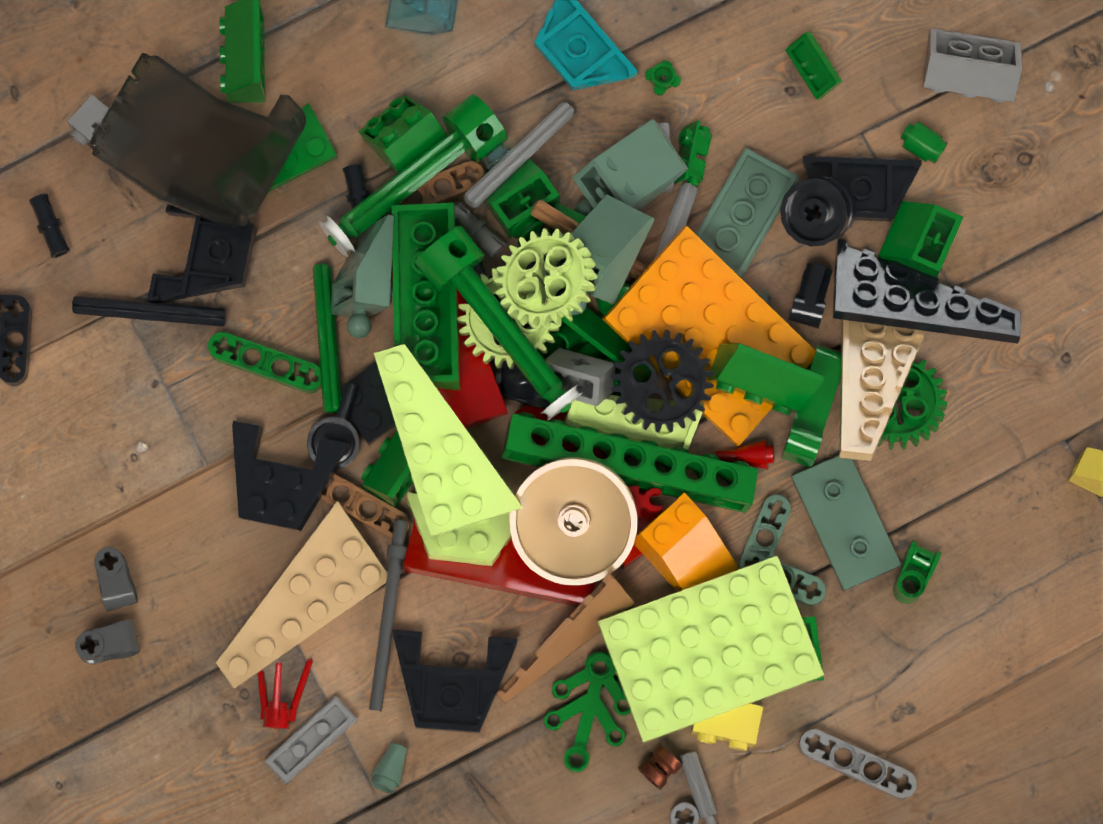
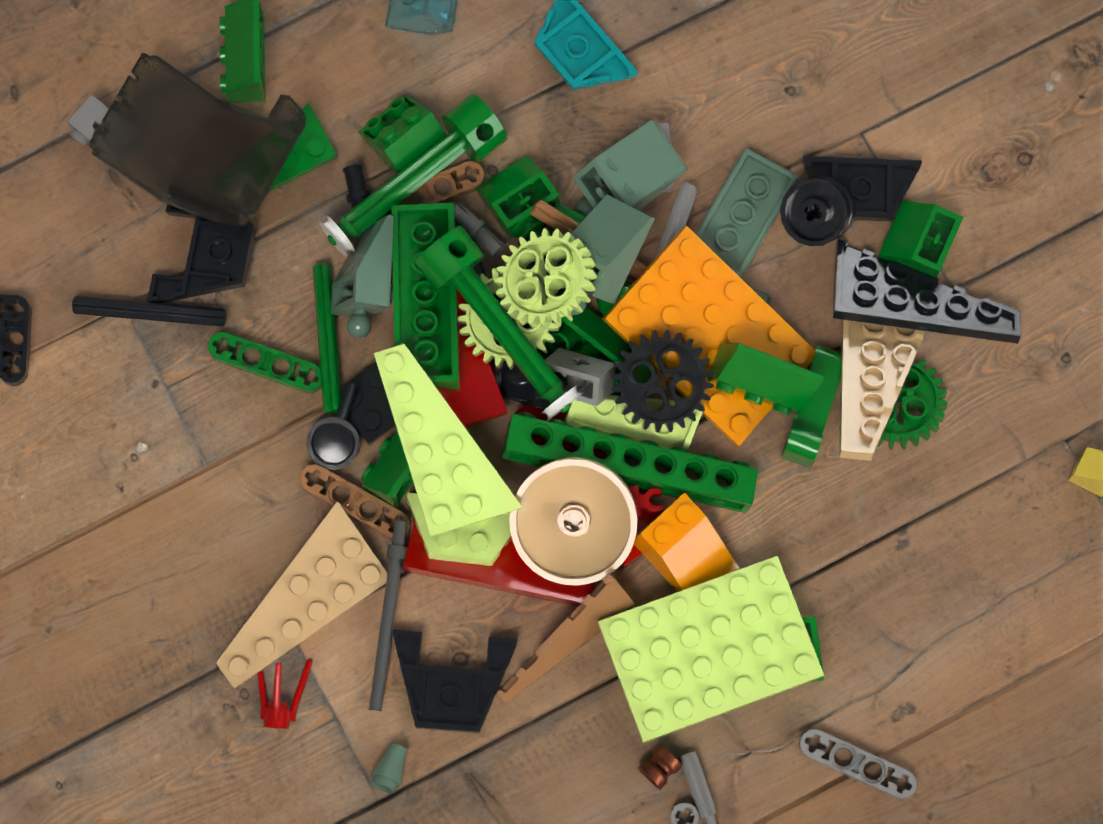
(49, 225): black pin -> none
(111, 642): dark grey piece -> none
(115, 585): dark grey piece -> none
(277, 491): black wing -> none
(311, 740): light grey tile -> none
(494, 157): clear light blue plate -> none
(519, 155): light grey axle -> none
(589, 705): green plant -> none
(663, 69): green plate -> none
(693, 141): green hinge -> none
(737, 727): light yellow slope -> none
(755, 454): red cone -> none
(759, 553): sand green beam -> none
(809, 302): black piece -> none
(813, 65): green plate -> none
(845, 522): sand green plate -> none
(916, 567): green piece -> none
(923, 142): green brick -> none
(972, 65): light grey slope -> none

